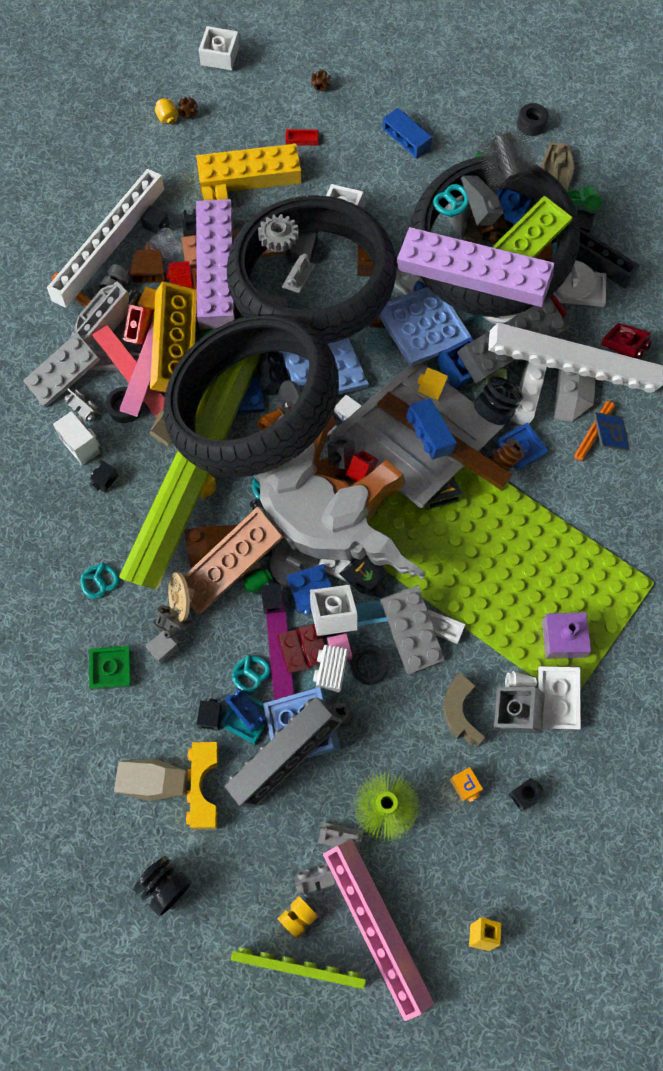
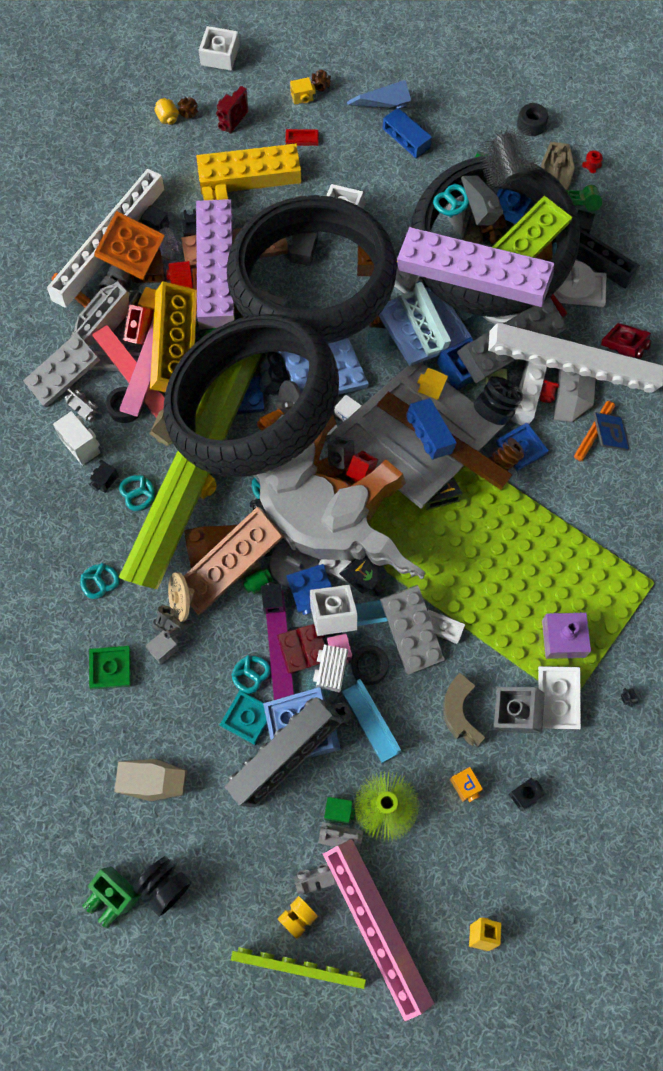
(114, 892): none -> green brick
(129, 245): none -> orange plate
(137, 492): none -> teal piece
(204, 758): yellow arch -> none
(209, 714): black brick -> none
(232, 109): none -> dark red plate
(246, 710): blue hinge -> none
(278, 233): light grey gear -> none
(299, 274): light grey hinge -> none
(302, 90): none -> yellow brick
(339, 810): none -> green brick
(371, 721): none -> medium azure panel
(388, 96): none -> medium blue slope
(431, 318): none -> light aqua fence
(520, 680): white cone -> none
(547, 391): none -> red brick
(593, 161): none -> red brick
(629, 697): none -> black plate

